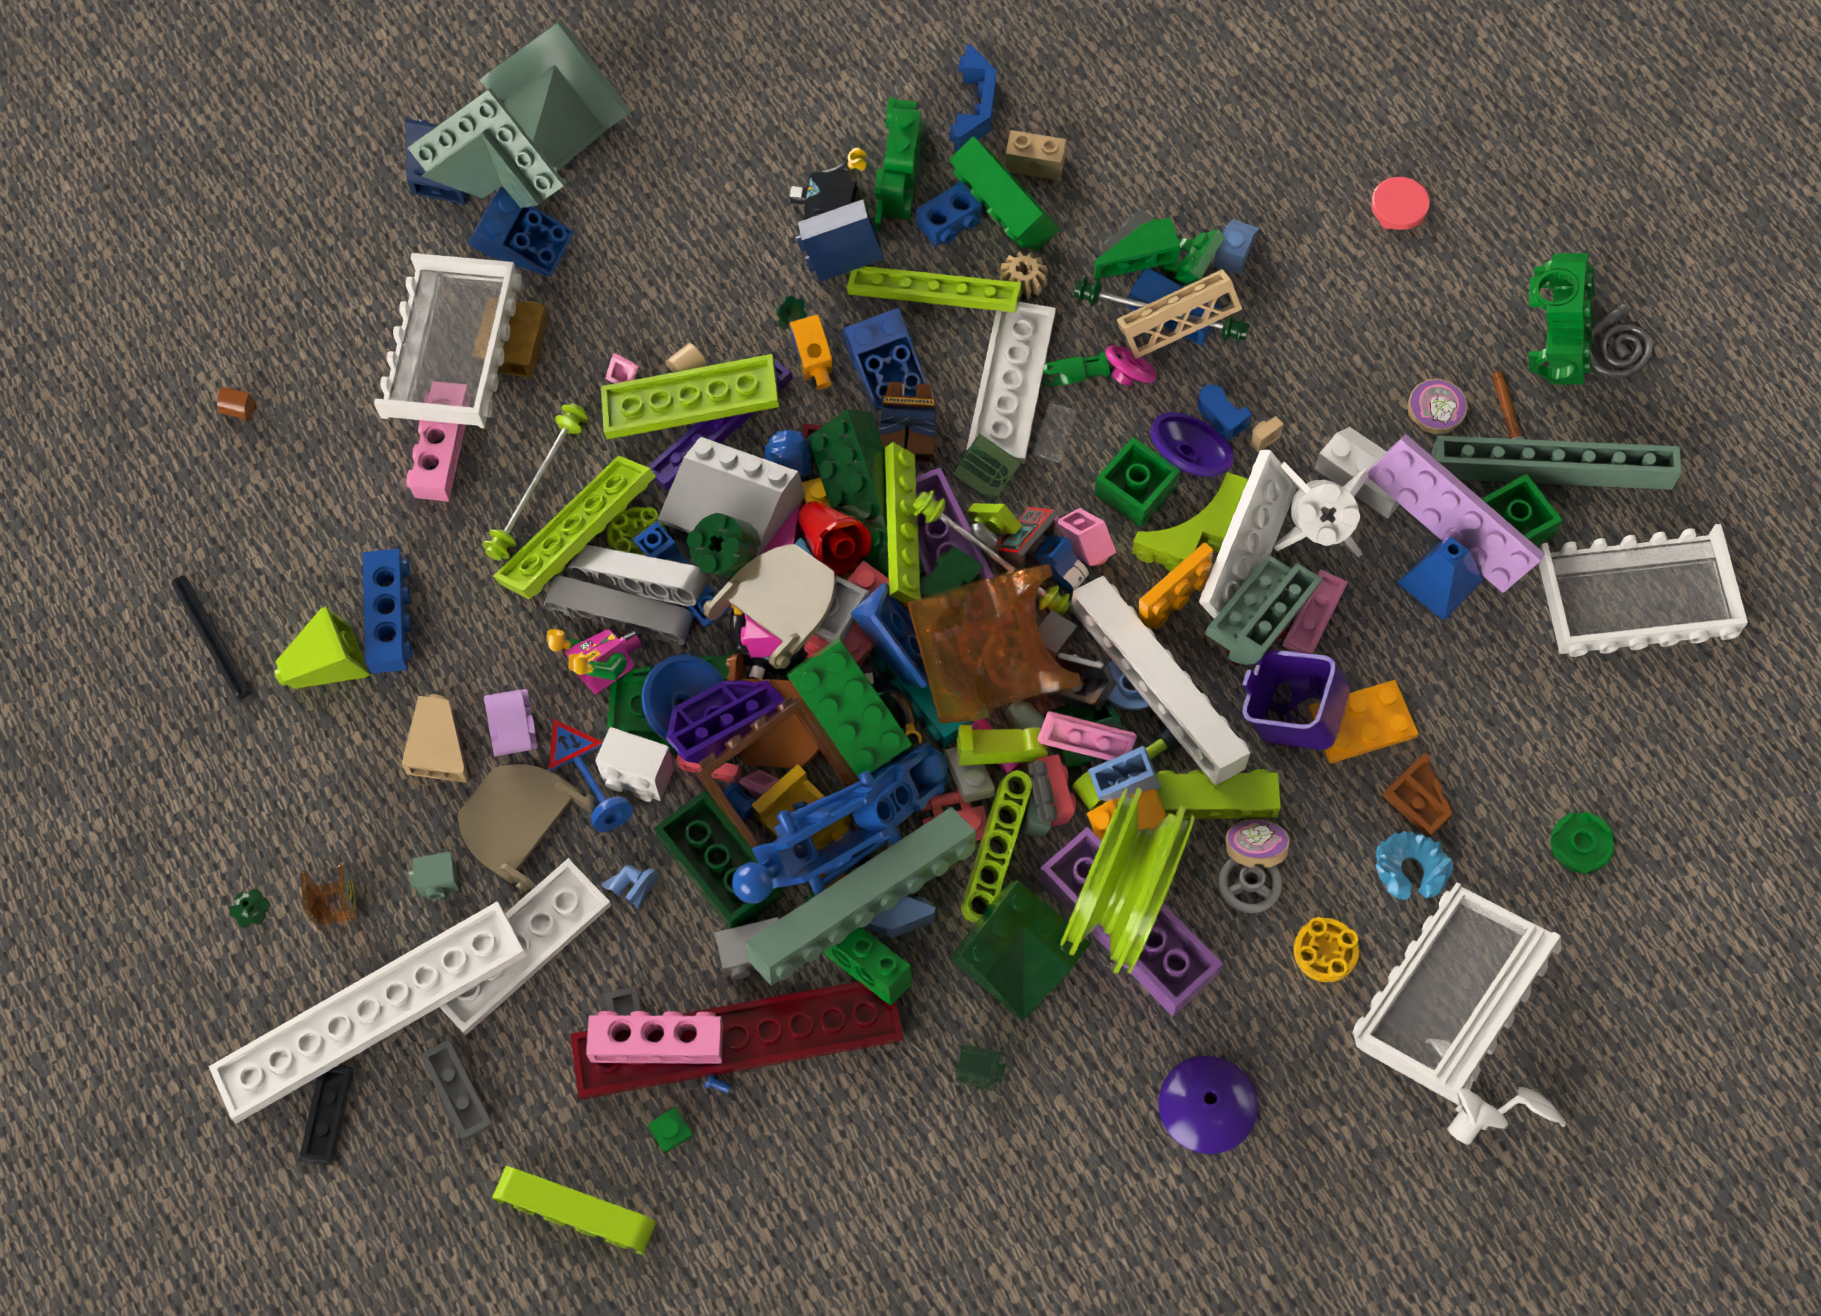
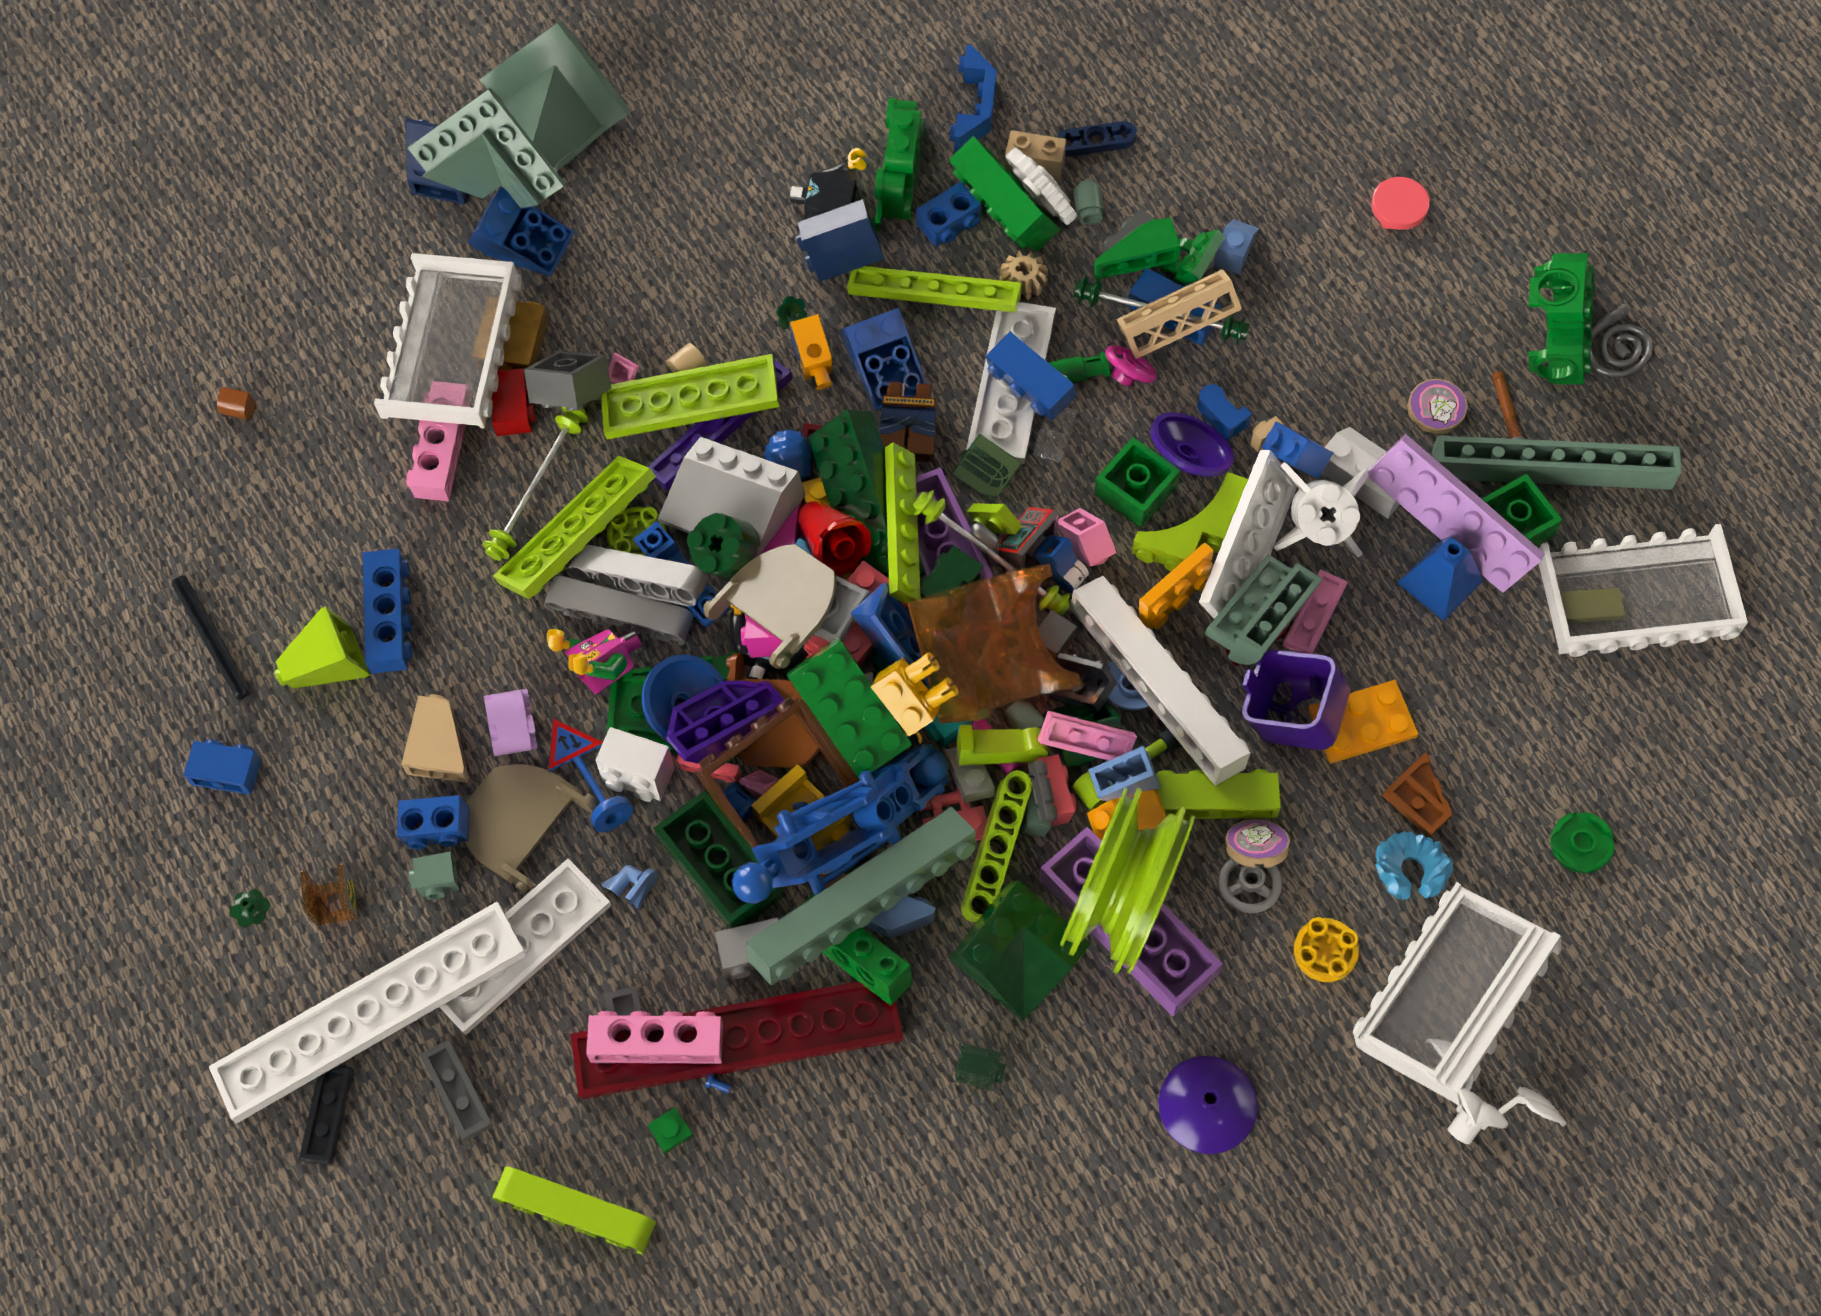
(222, 766): none -> blue brick
(434, 814): none -> blue brick
(511, 404): none -> red brick
(567, 379): none -> dark grey brick
(906, 695): none -> yellow brick
(1030, 376): none -> blue brick
(1041, 186): none -> white gear
(1088, 202): none -> sand green brick
(1102, 130): none -> dark blue beam
(1297, 450): none -> blue brick
(1592, 605): none -> olive tile

